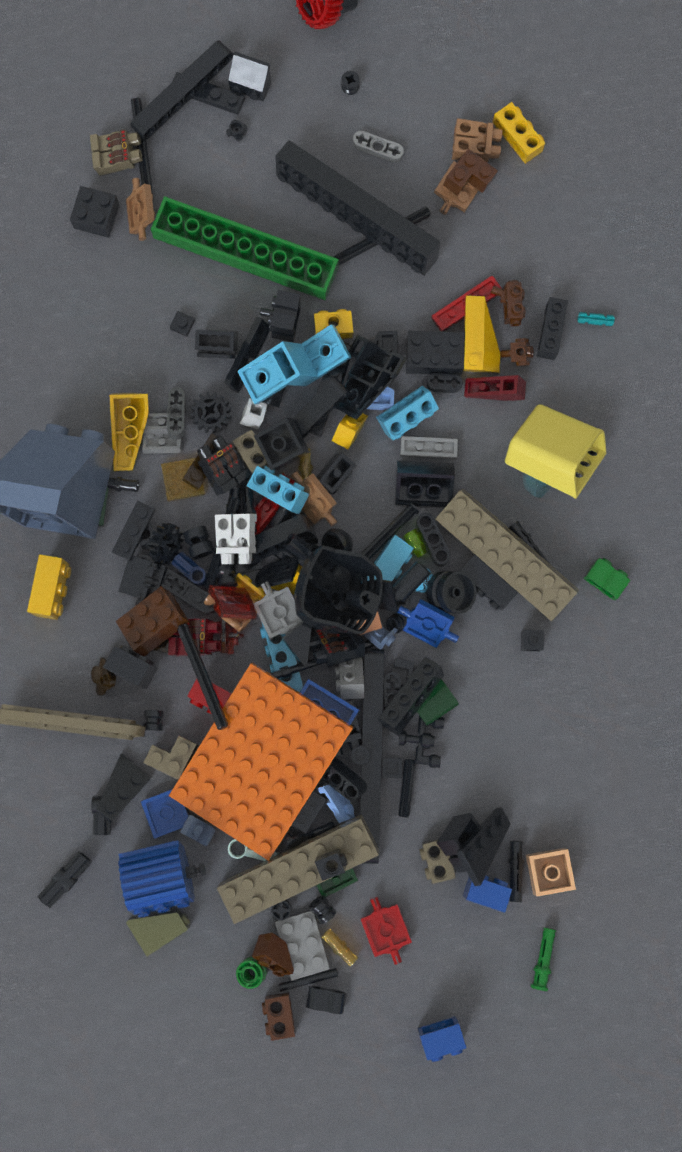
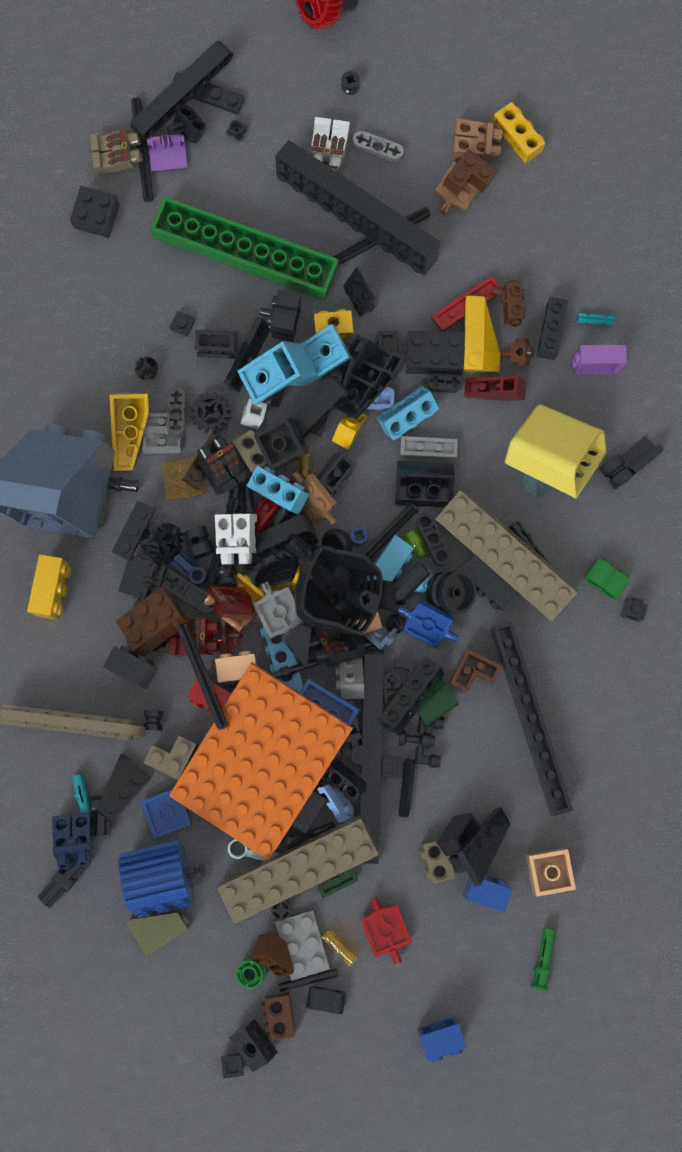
(72, 839): none -> dark blue hips
(81, 793): none -> teal pin
(103, 678): dark brown plate -> none
(140, 209): medium nougat plate -> none
(146, 368): none -> black gear
(167, 152): none -> medium lavender hinge
(187, 123): none -> black beam
(198, 830): sand blue bracket -> none
(232, 668): none -> light nougat brick
(232, 1066): none -> black plate
(249, 76): slope -> none
(253, 1045): none -> black brick
(322, 909): black wheel -> none
(327, 872): black brick -> none
(330, 150): none -> white hips
(359, 292): none -> black hinge
(364, 534): none -> blue bush
(472, 666): none -> reddish brown brick
(516, 870): black pin -> none
(531, 719): none -> black brick
(532, 640): black brick -> none
(599, 359): none -> medium lavender window
(616, 472): none -> black wheel
(634, 609): none -> black brick
(641, 455): none -> black panel

